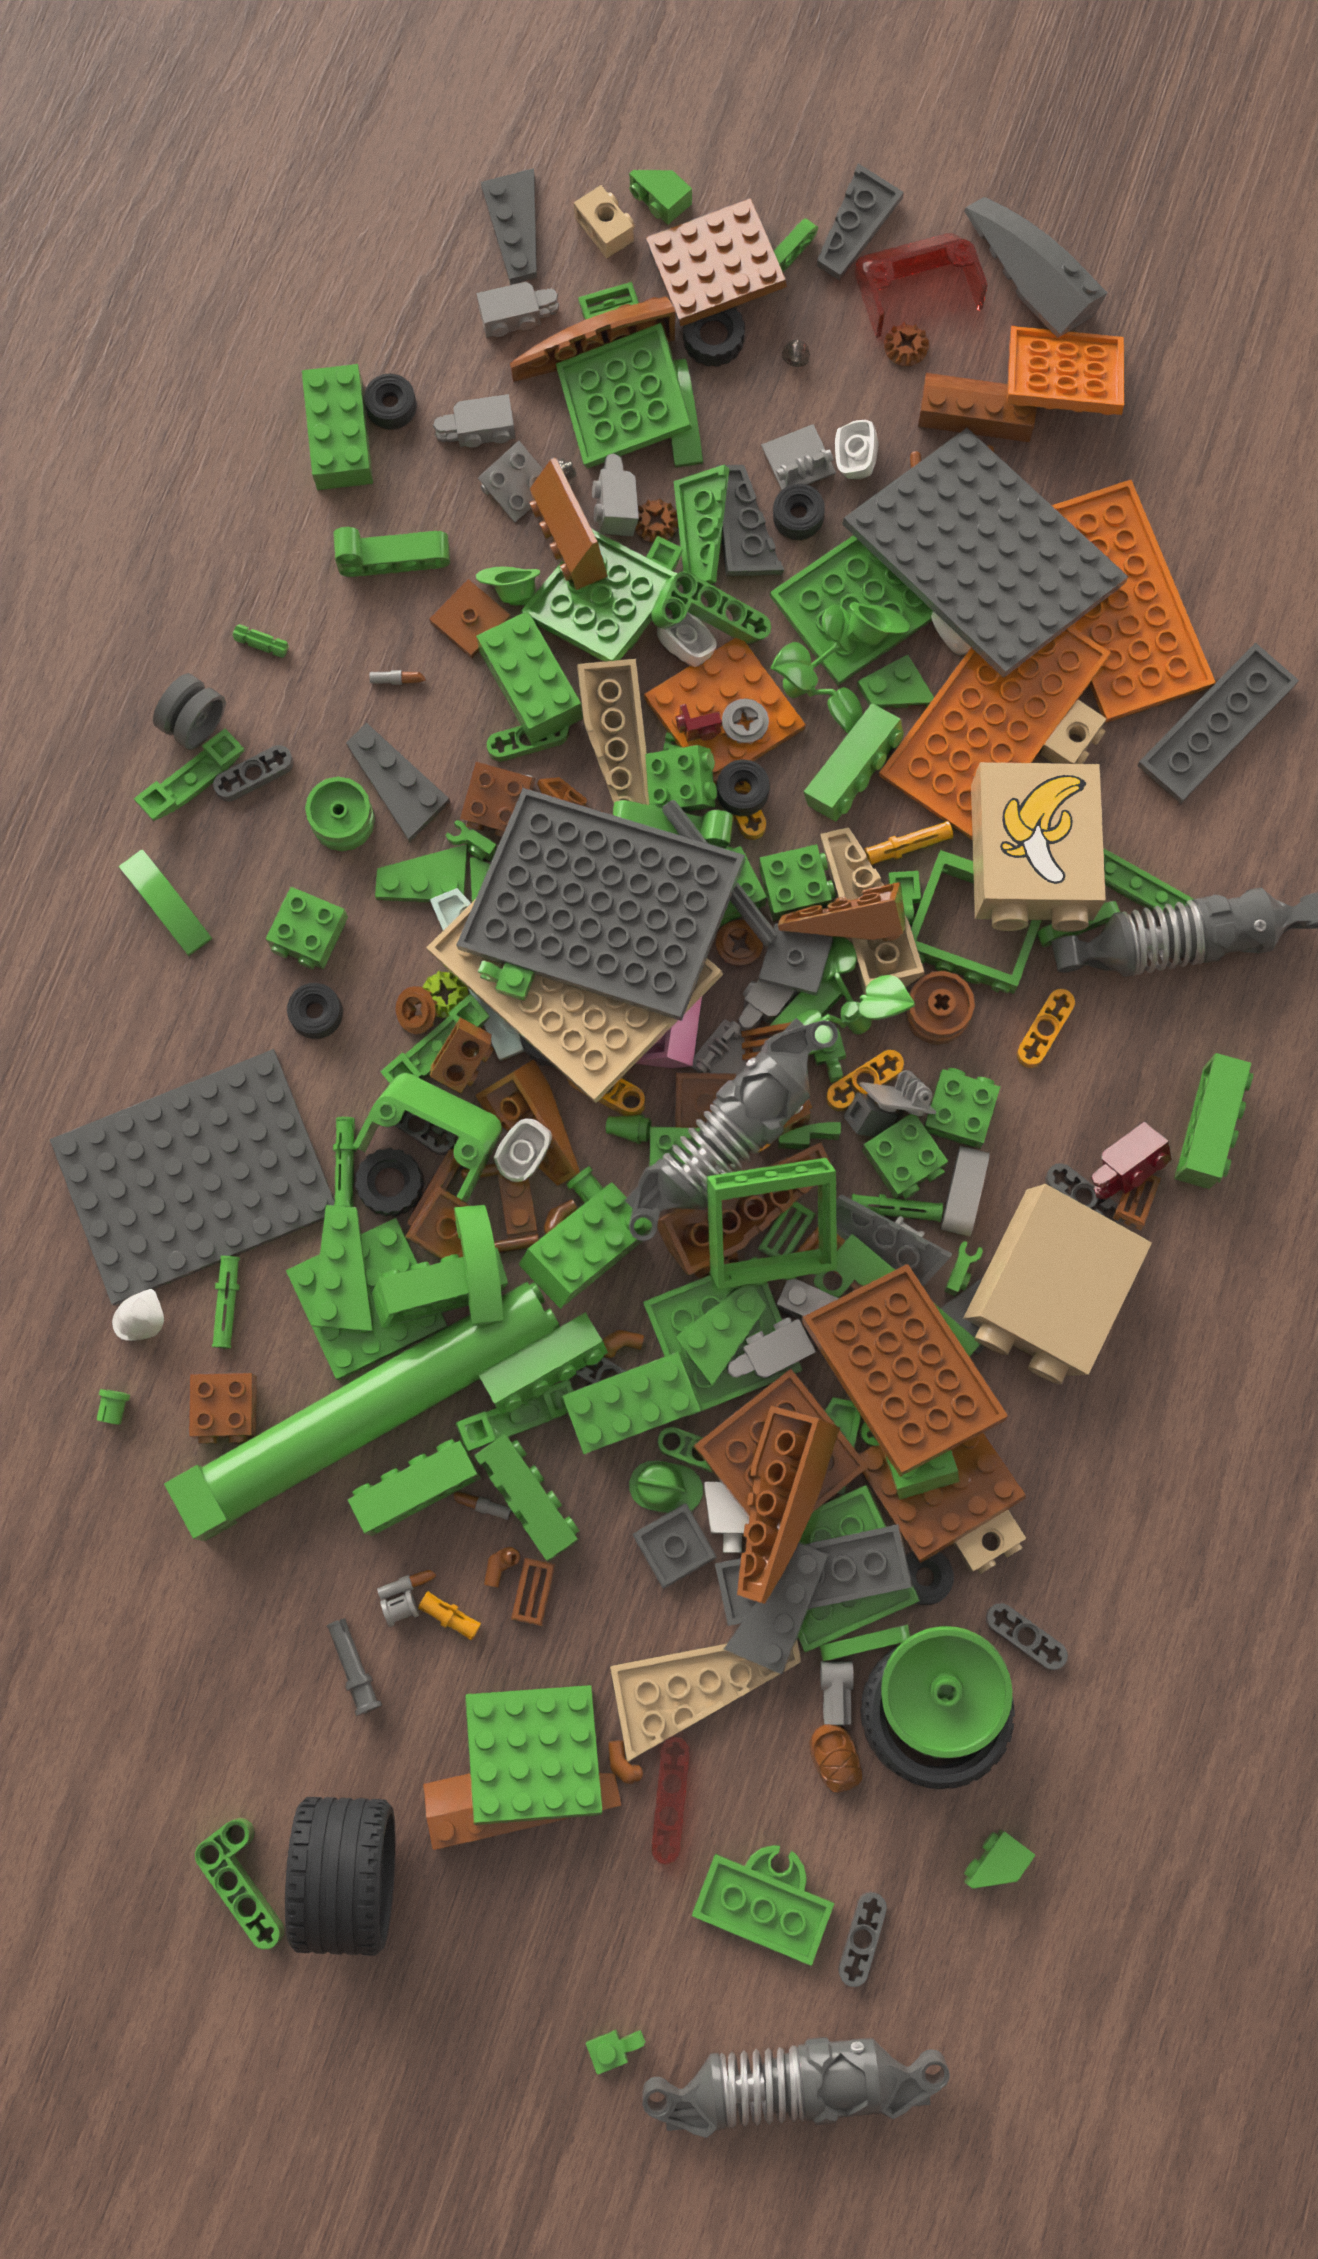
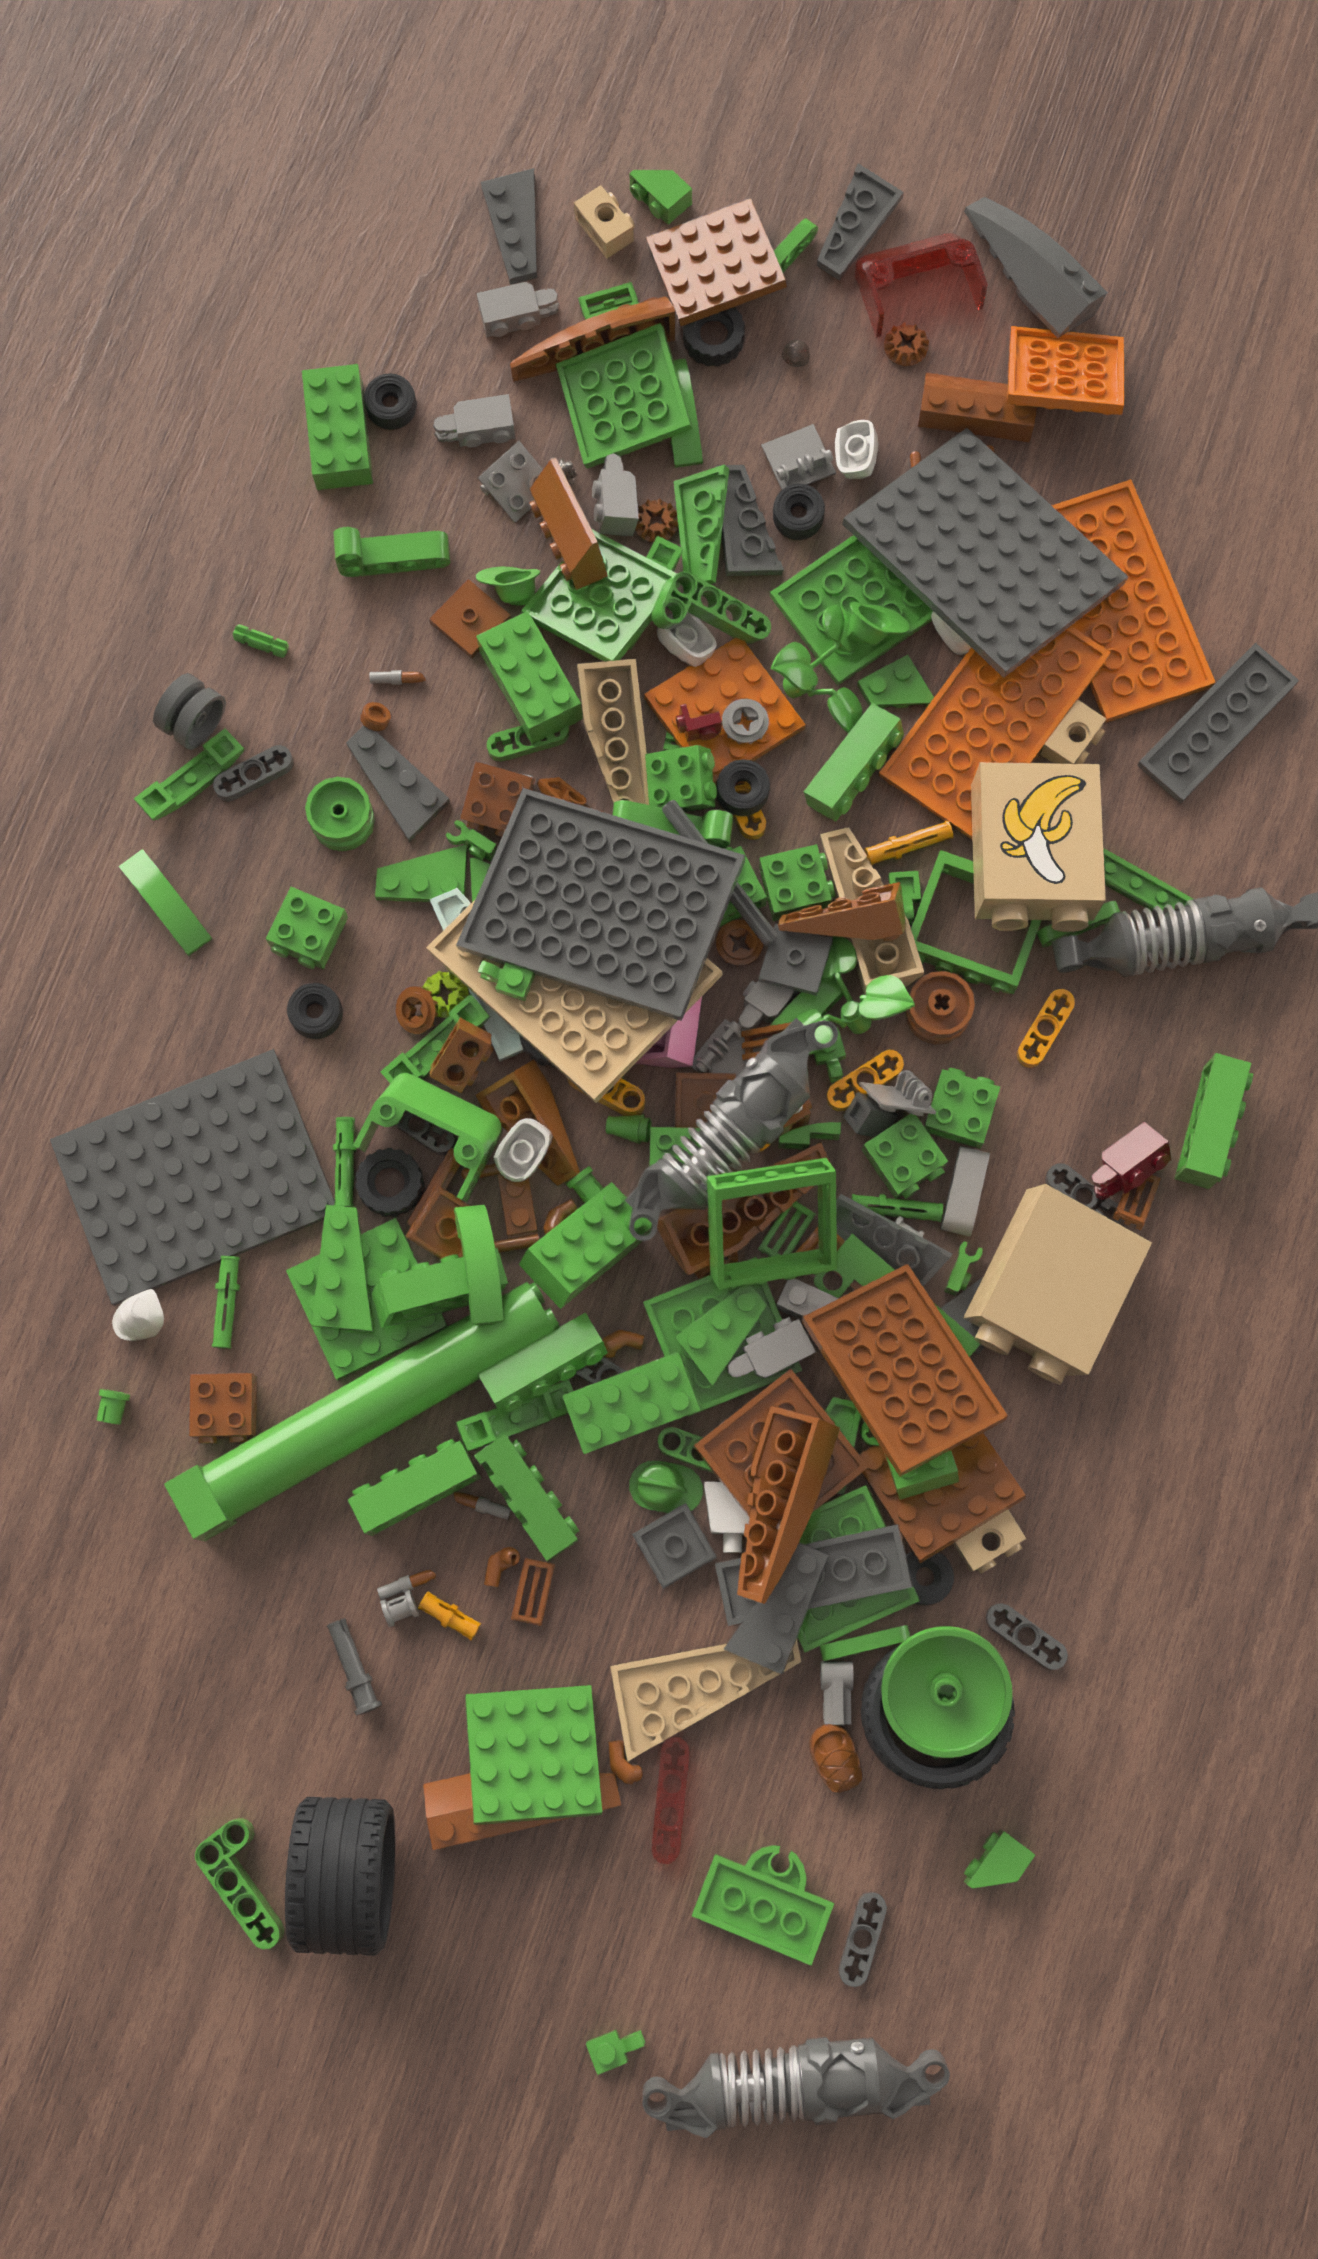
(375, 716): none -> dark orange tile

